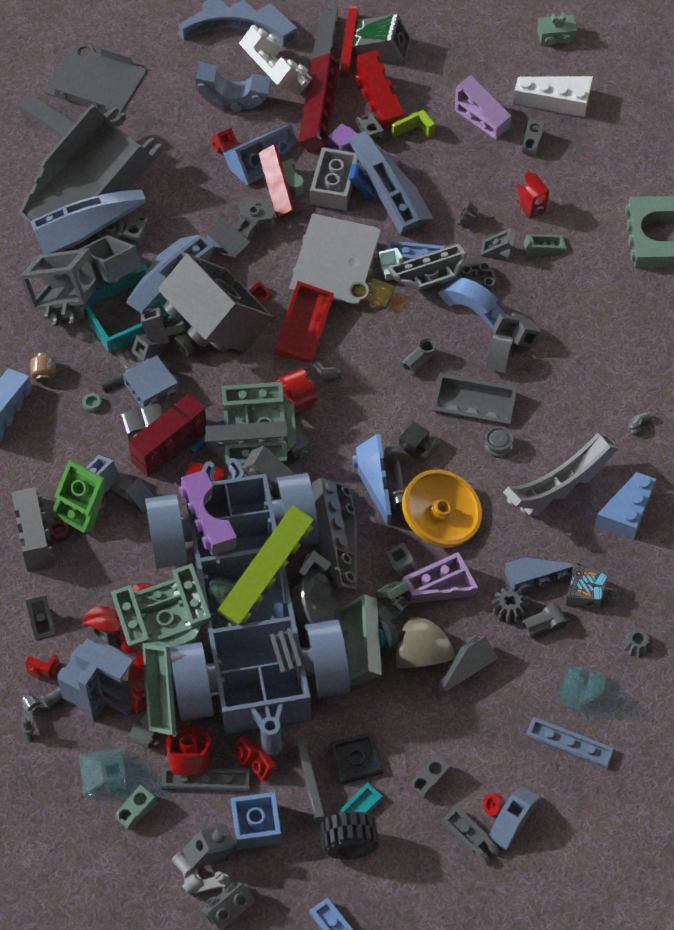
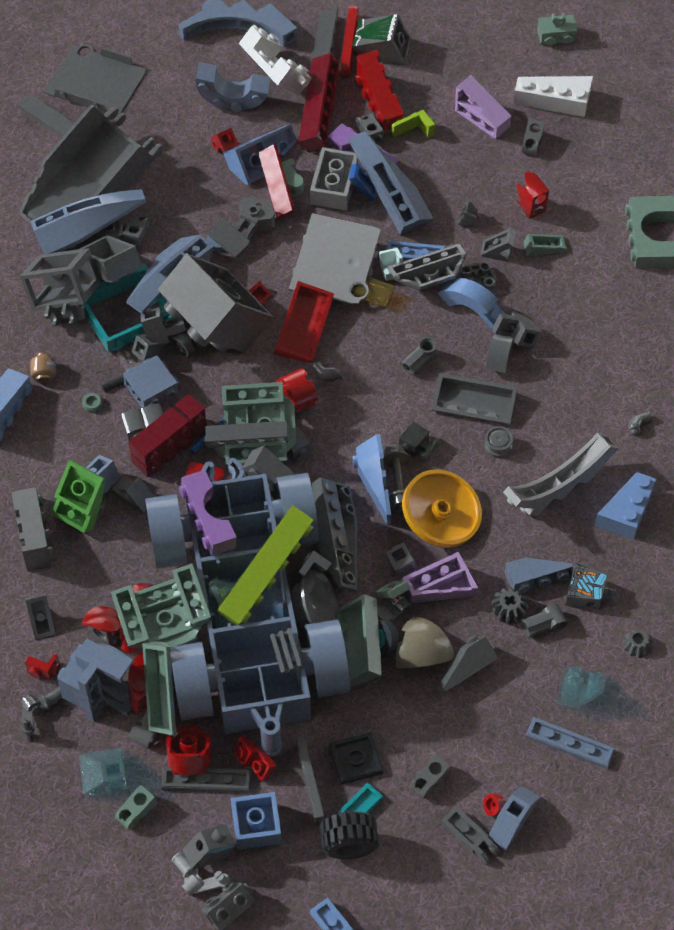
(59, 531): dark red tile -> none

